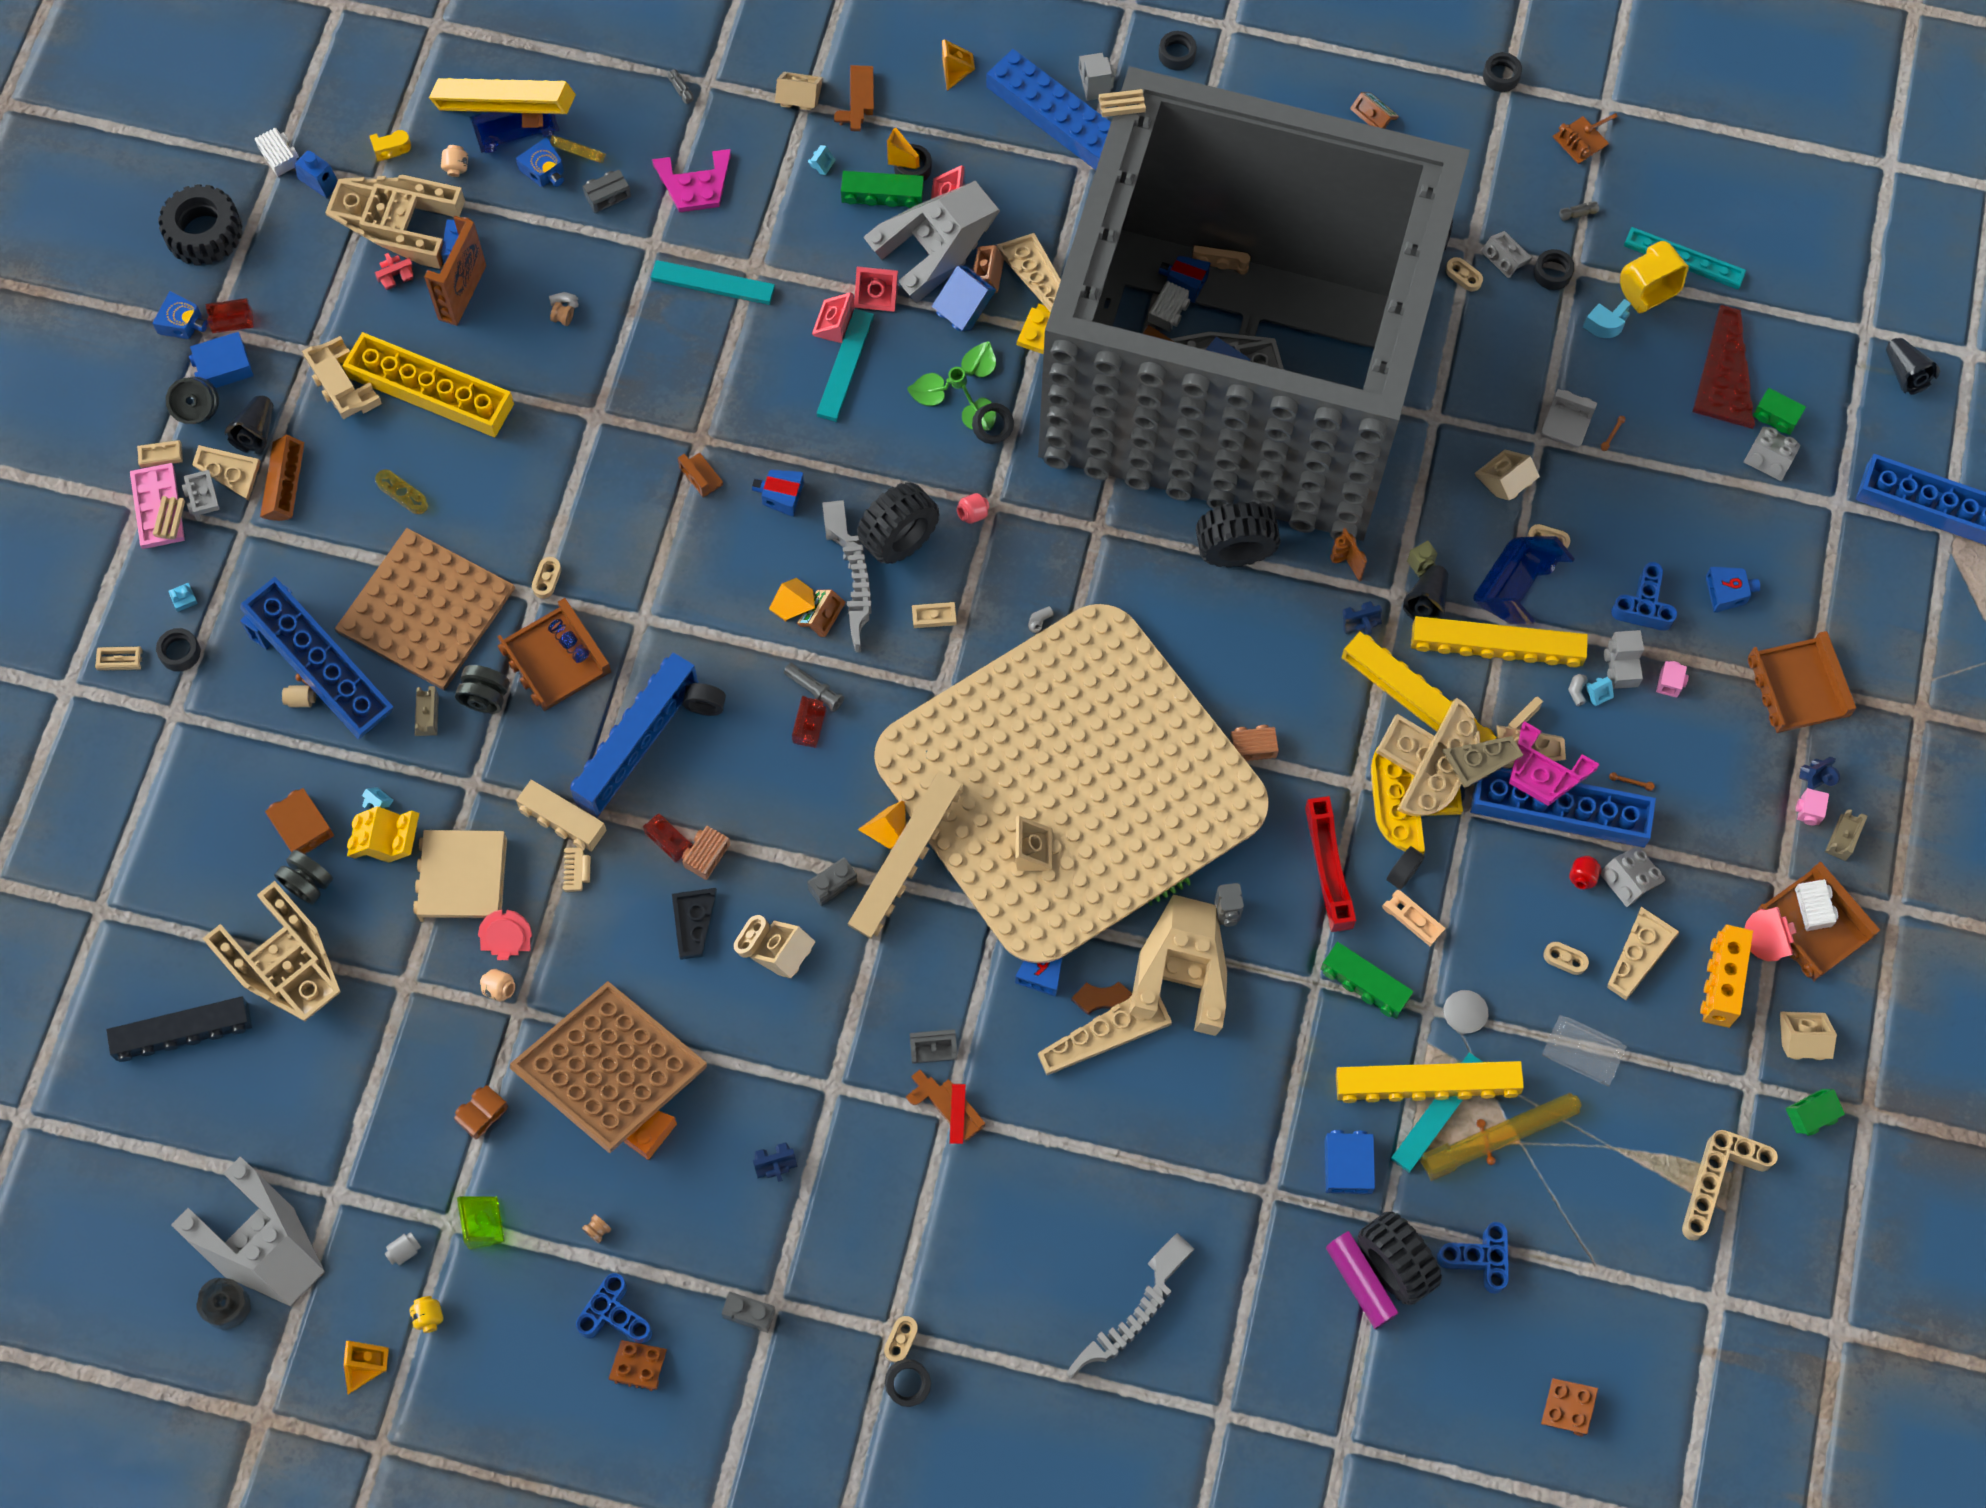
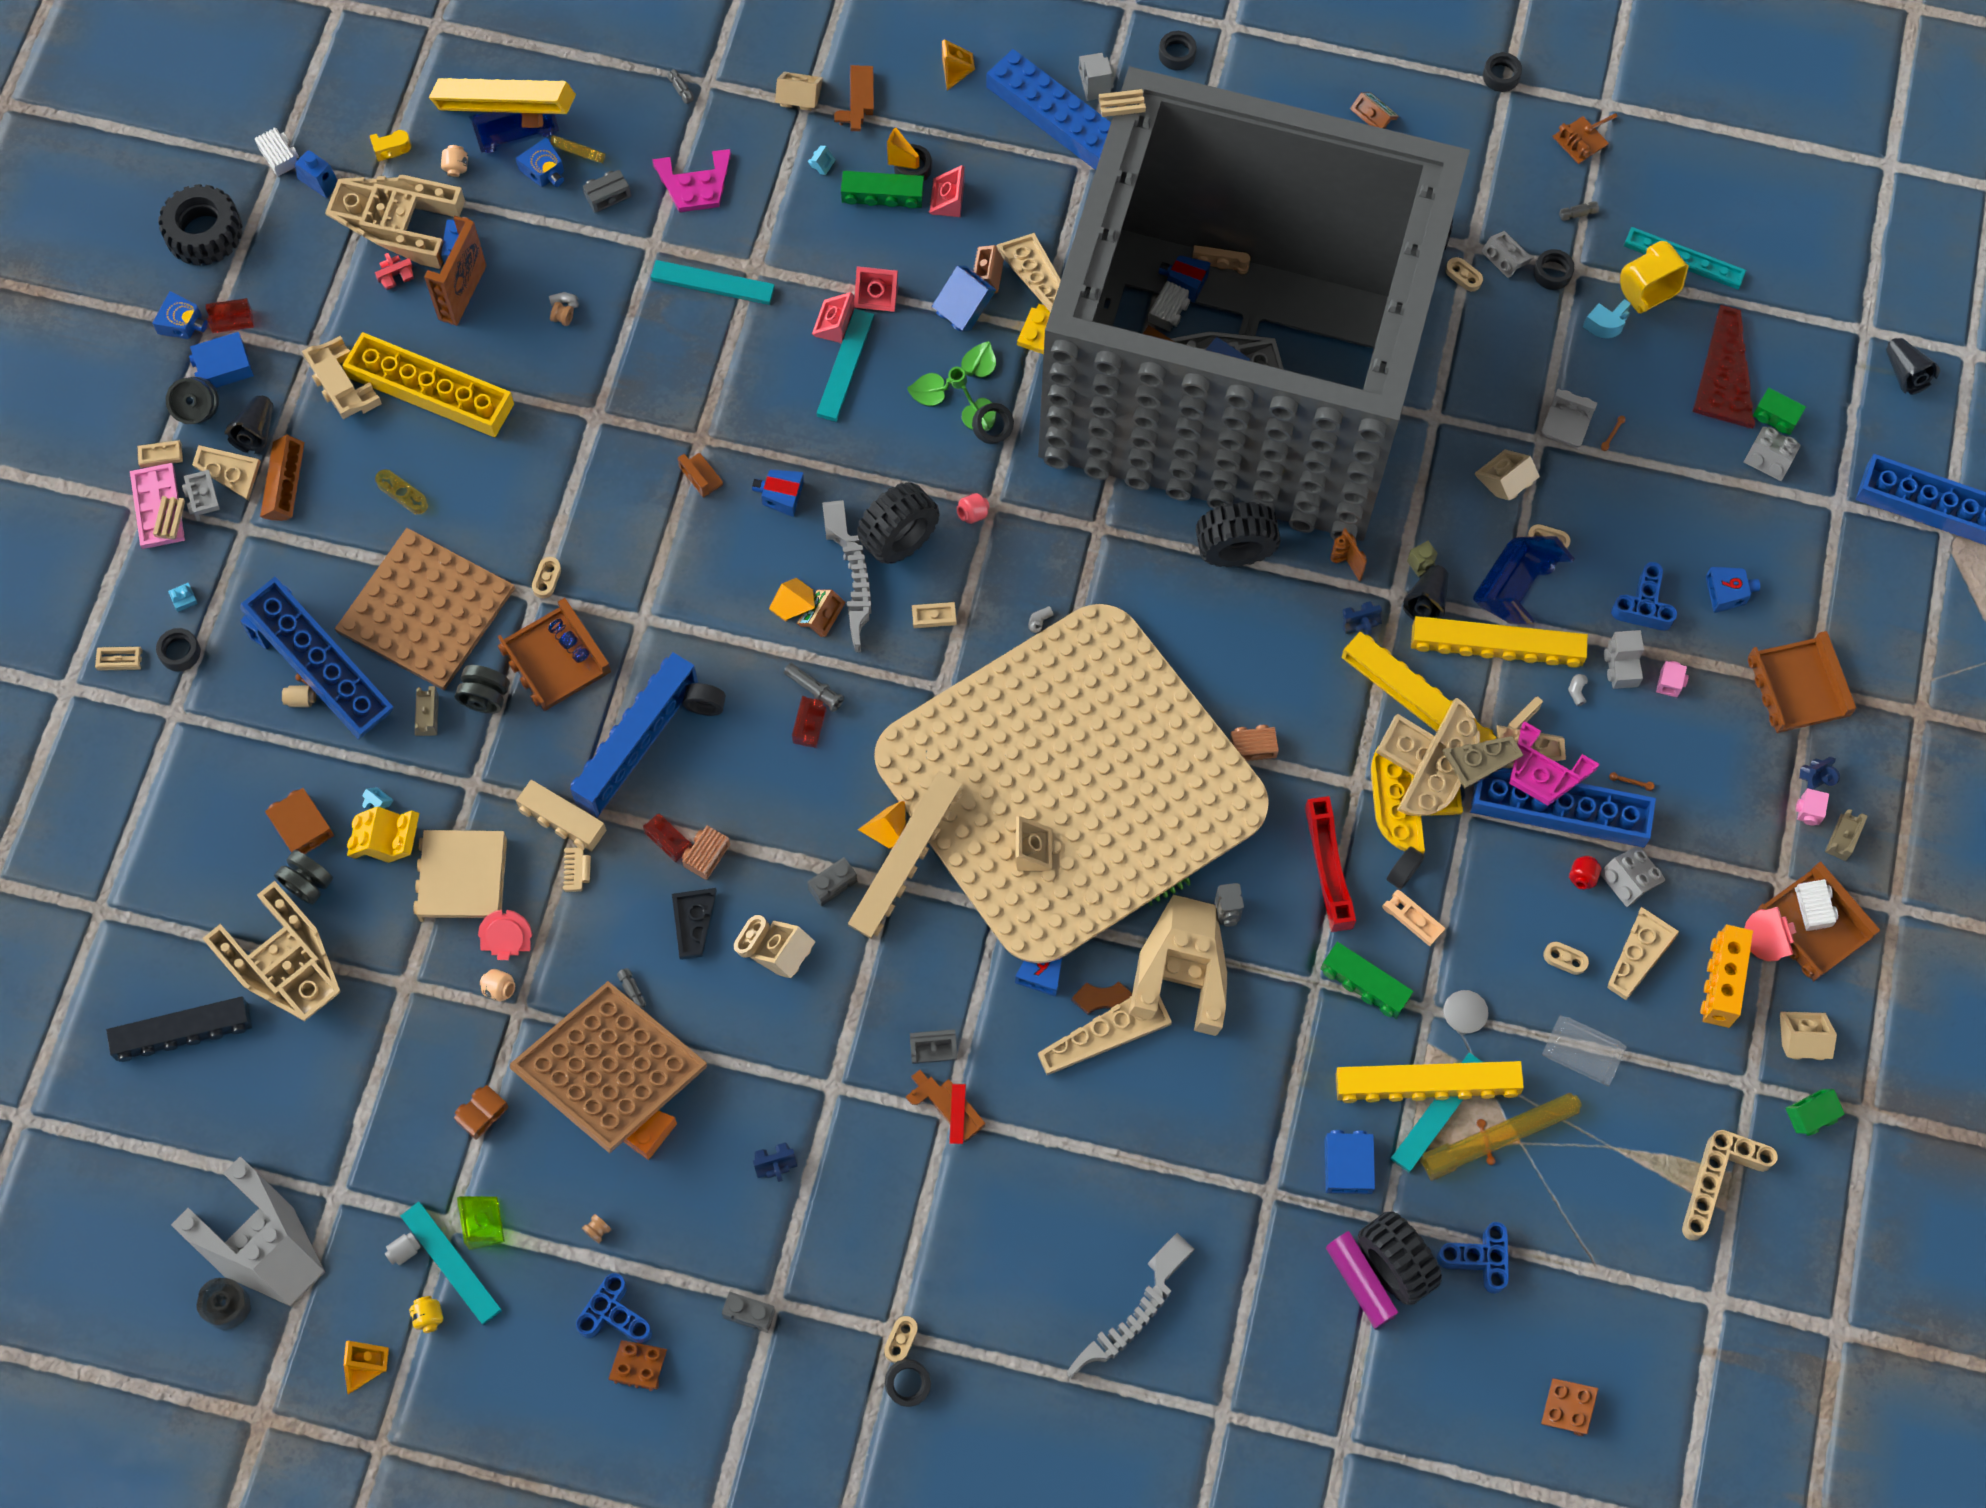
(451, 1263): none -> teal tile
(631, 987): none -> dark grey axle
(944, 227): light grey wedge -> none
(1600, 690): medium azure tile -> none

